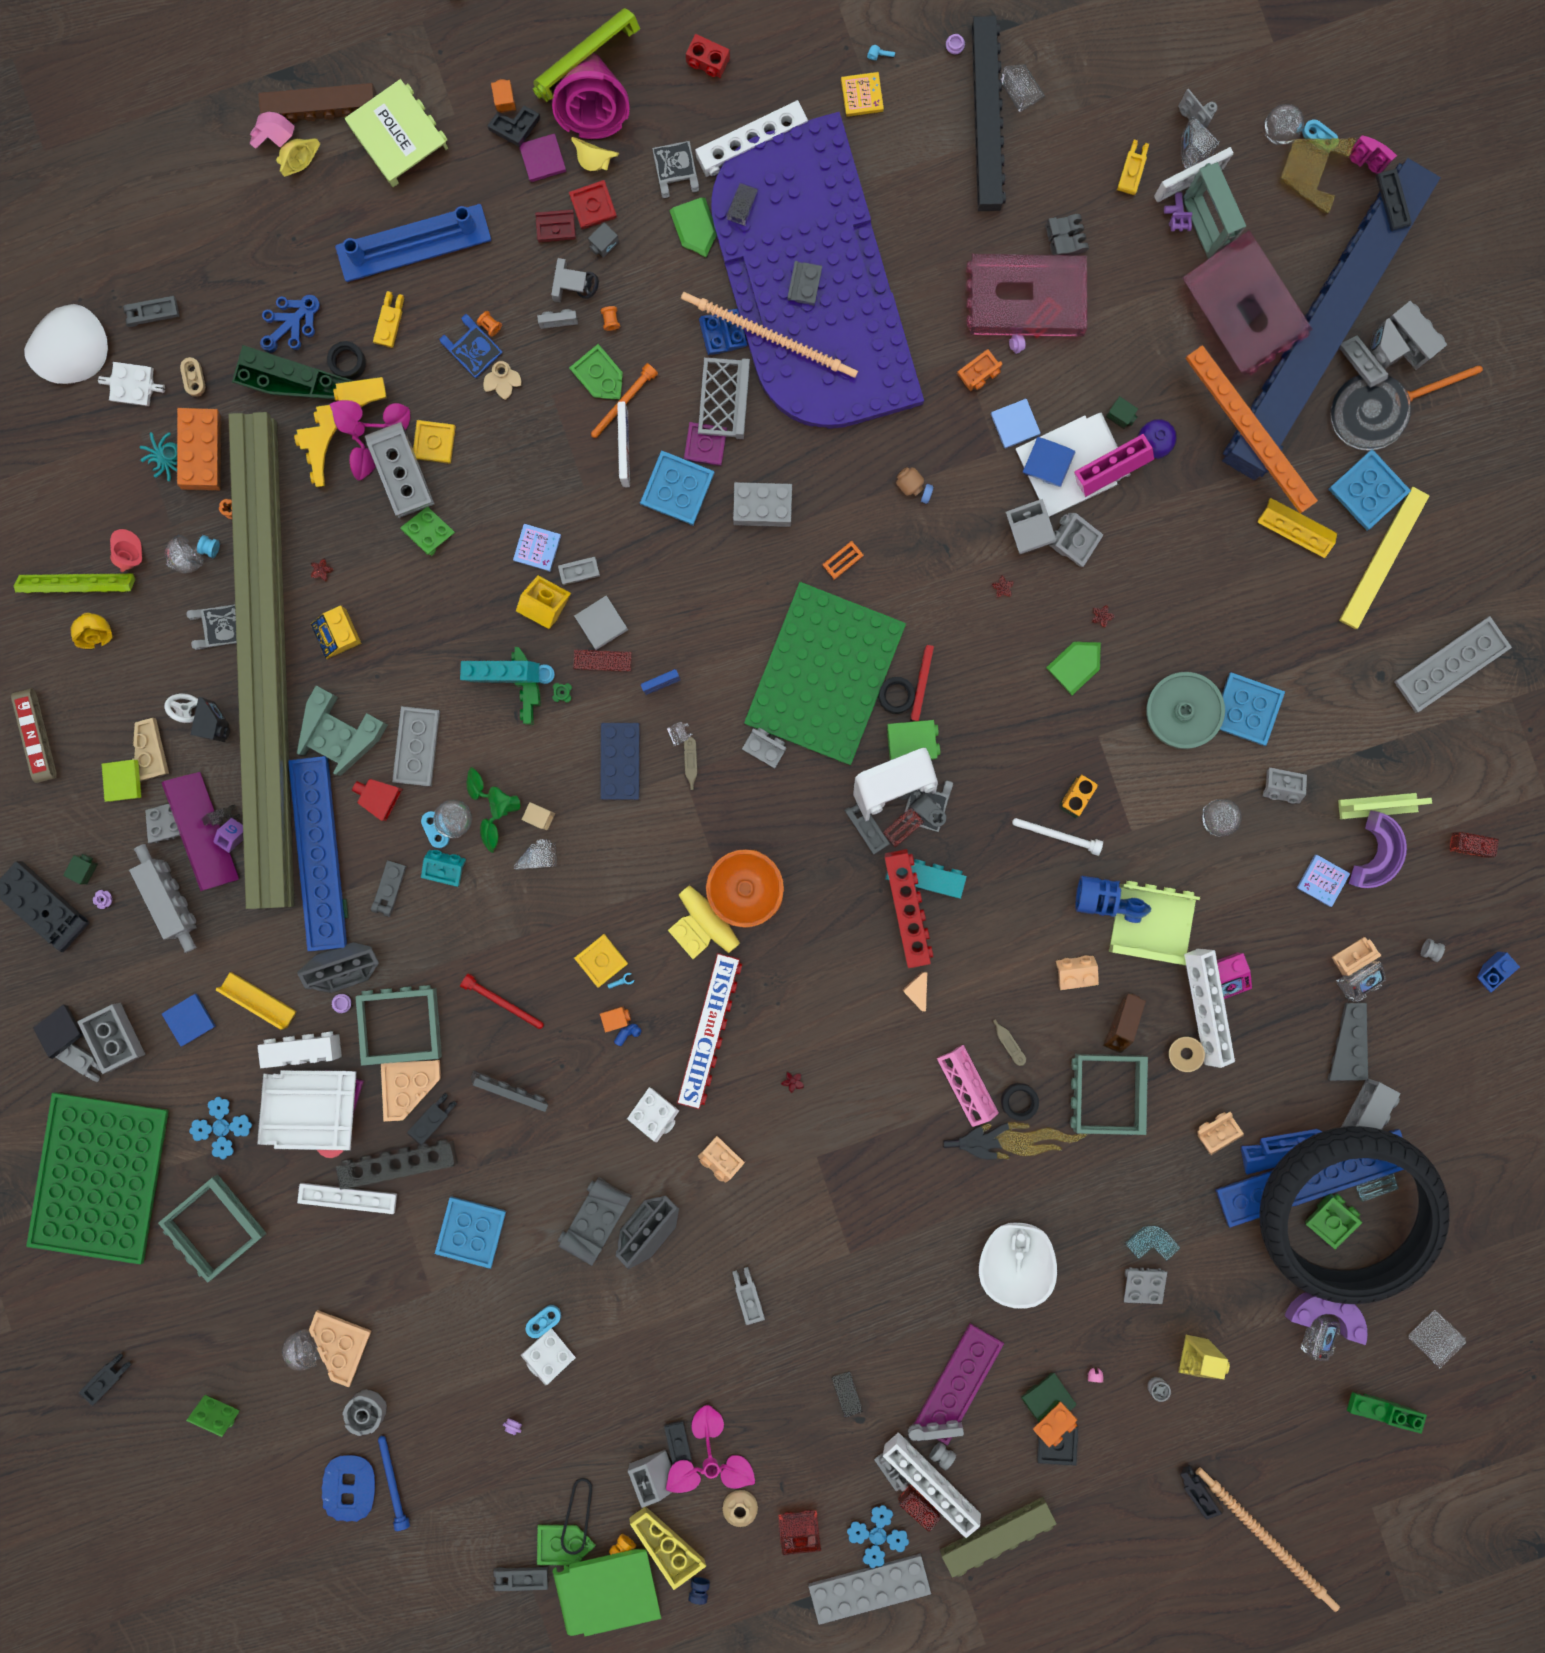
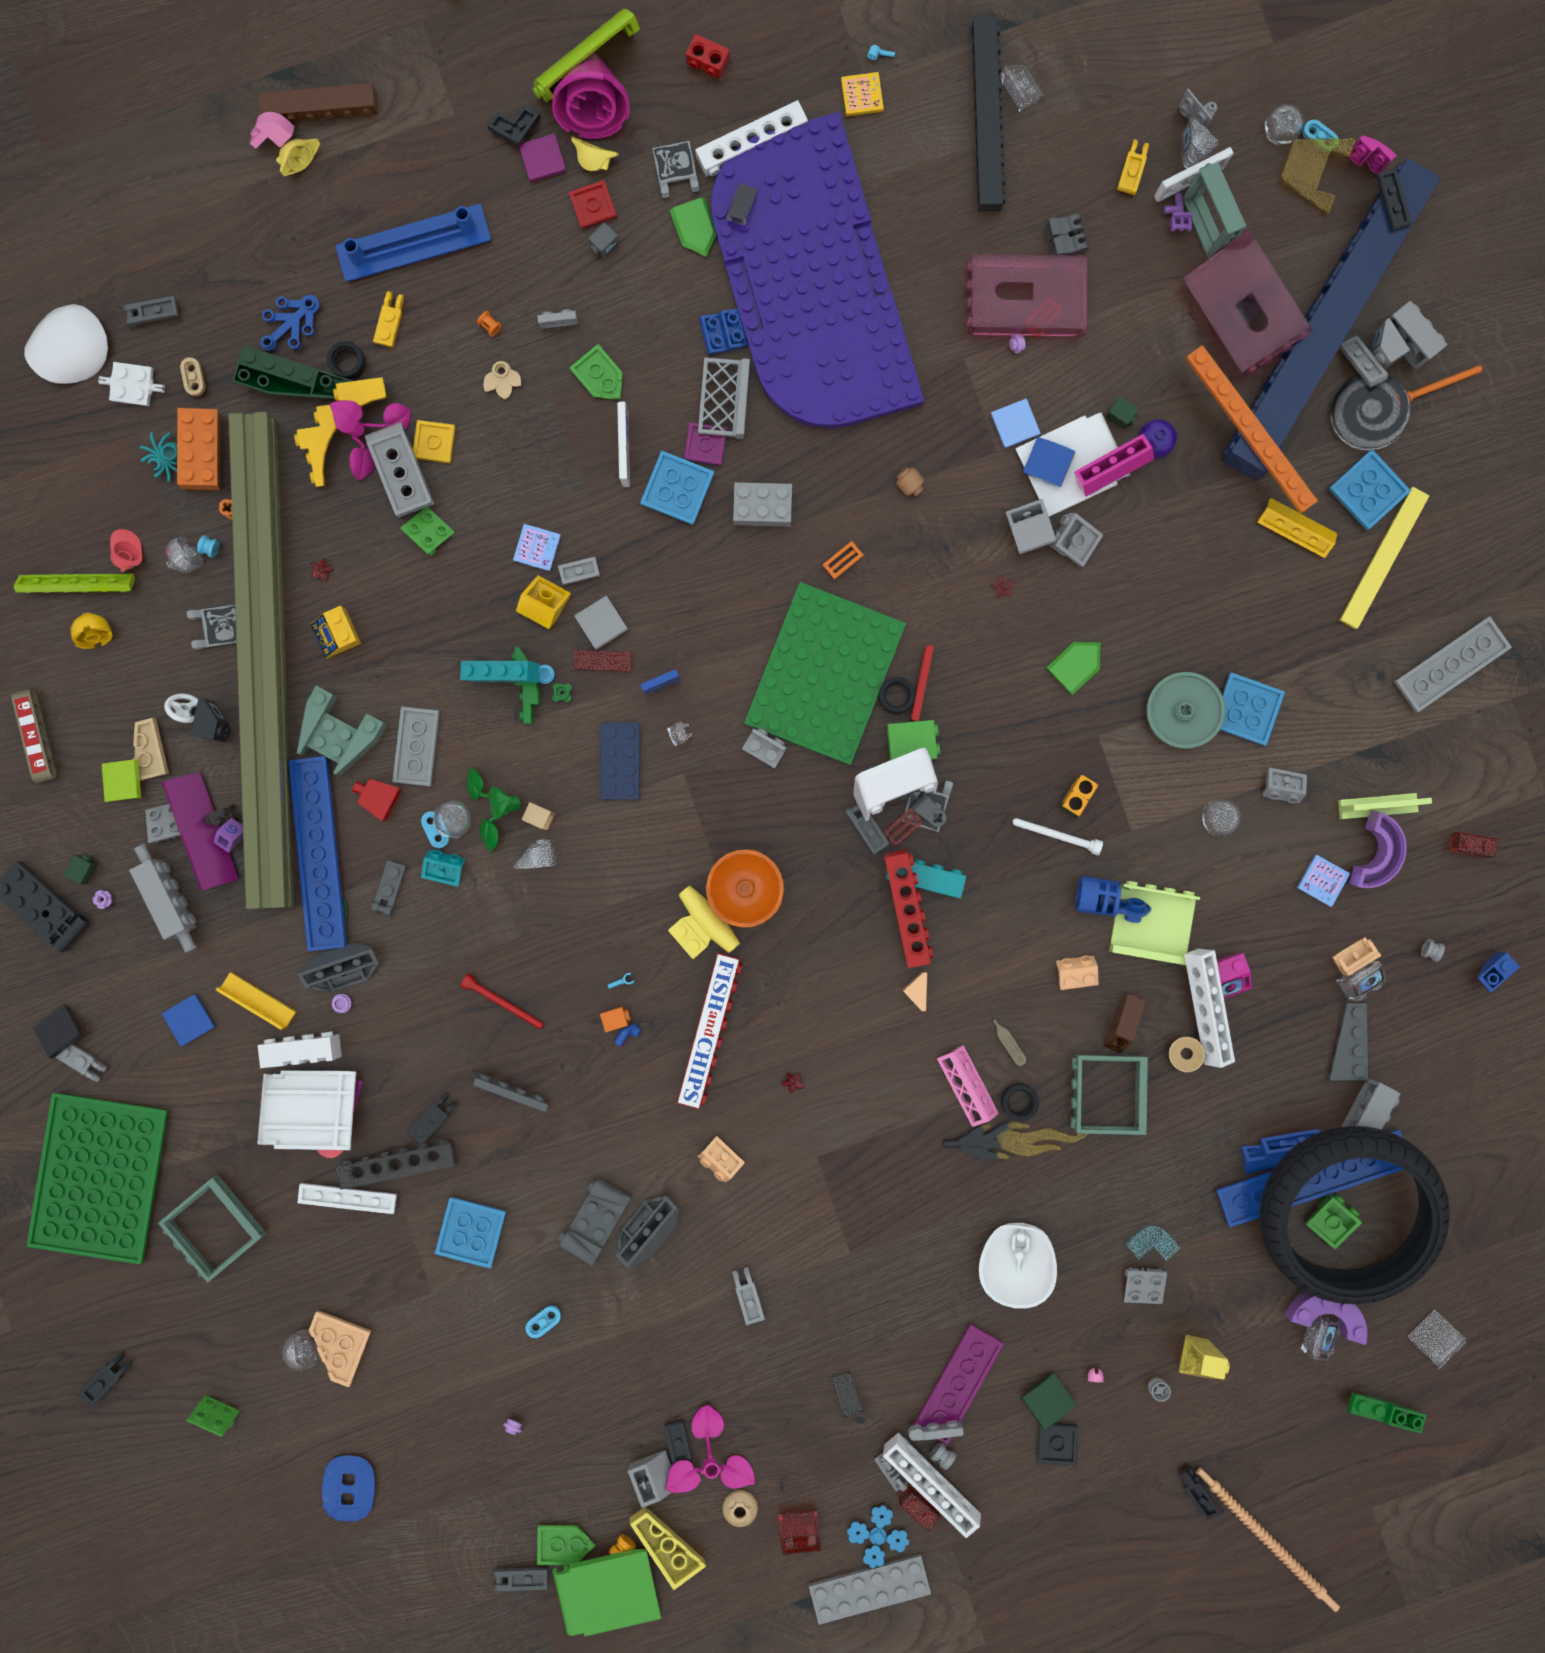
(111, 1038): light grey brick -> none
(220, 1127): dark azure plant -> none
(365, 1401): light grey brick -> none
(396, 130): yellowish green panel -> none
(400, 1521): blue piece -> none
(406, 1085): light nougat plate -> none
(424, 990): sand green window -> none
(474, 349): flag -> none
(503, 96): orange brick -> none
(547, 1356): white plate -> none
(555, 225): dark red plate -> none
(568, 1513): black piece -> none
(573, 281): light grey piece -> none
(601, 960): yellow tile -> none
(610, 318): orange bush -> none
(647, 374): orange piece -> none
(653, 1115): white plate -> none
(690, 761): dark tan piece -> none
(698, 1594): dark blue wheel -> none
(703, 305): light nougat hose -> none
(804, 283): dark grey plate -> none
(927, 493): medium blue tile -> none
(955, 44): lavender plate -> none
(979, 370): orange bracket -> none
(998, 1537): olive brick -> none
(1055, 1425): orange bracket -> none
(1102, 616): clear red plant -> none
(1219, 1133): light nougat bracket -> none
(1361, 1190): clear light blue tile -> none

